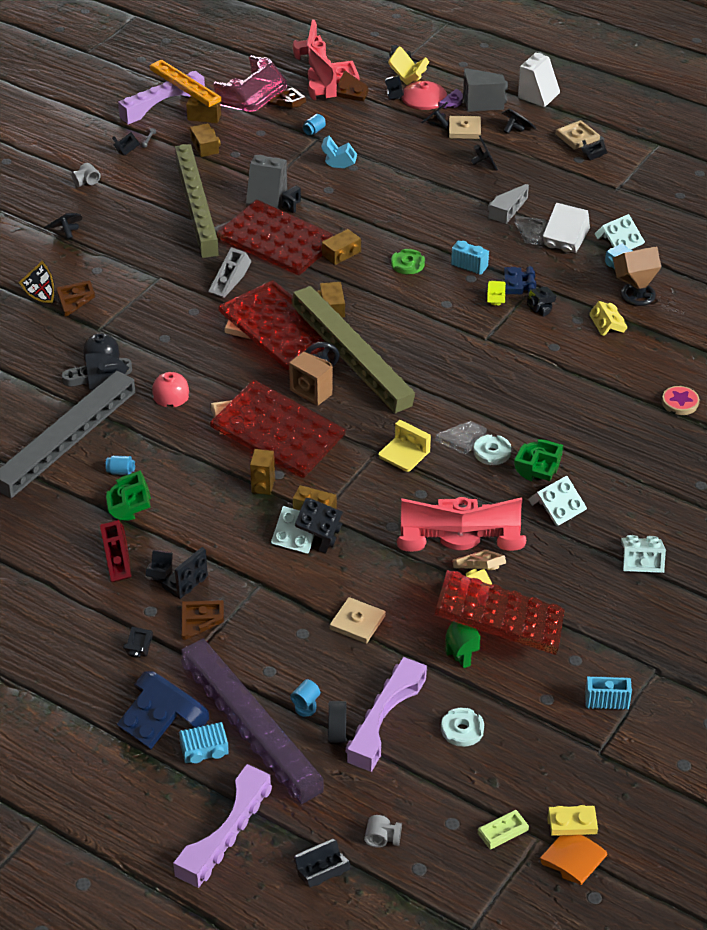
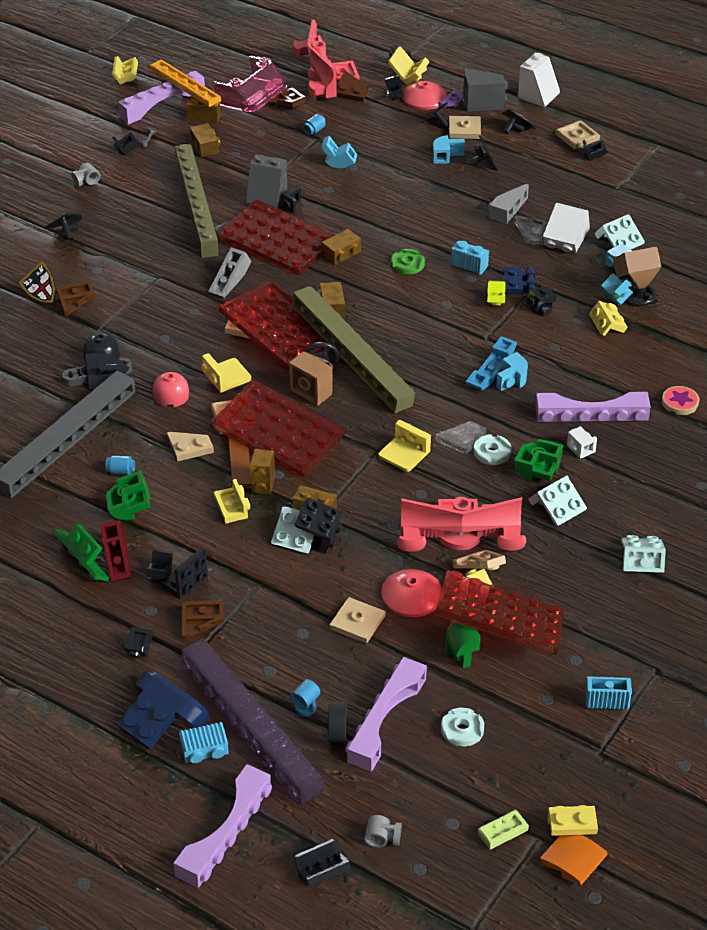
(84, 548): none -> green bracket
(124, 71): none -> light yellow bracket
(189, 445): none -> tan wing
(225, 374): none -> light yellow bracket
(232, 503): none -> light yellow bracket
(240, 463): none -> dark orange tile
(411, 593): none -> coral dish
(445, 147): none -> medium azure brick
(488, 371): none -> dark azure slope
(513, 372): none -> medium azure brick
(556, 408): none -> lavender arch
(581, 442): none -> white brick
(616, 289): none -> medium azure brick

